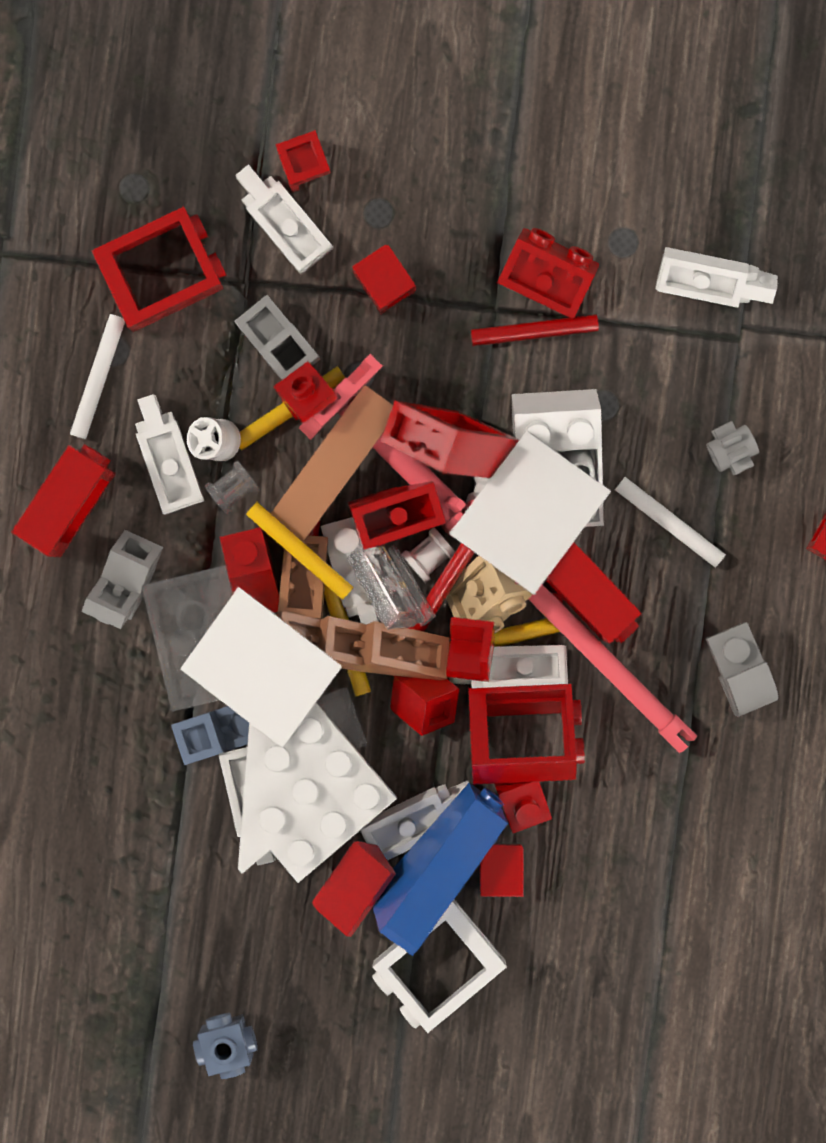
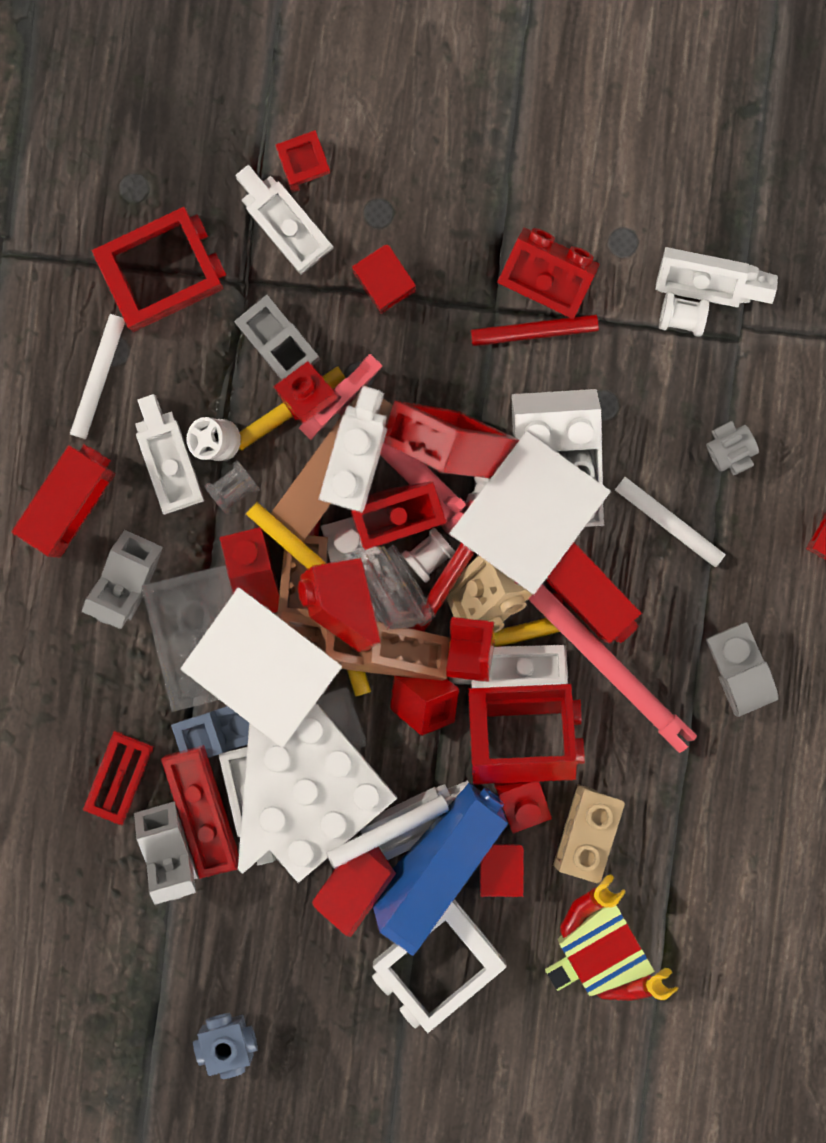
(132, 744): none -> red tile
(166, 853): none -> light grey brick
(201, 811): none -> red tile
(341, 602): none -> red slope
(355, 452): none -> white hinge
(388, 831): none -> white bar
(588, 834): none -> tan bracket
(605, 951): none -> torso
(684, 314): none -> white bush

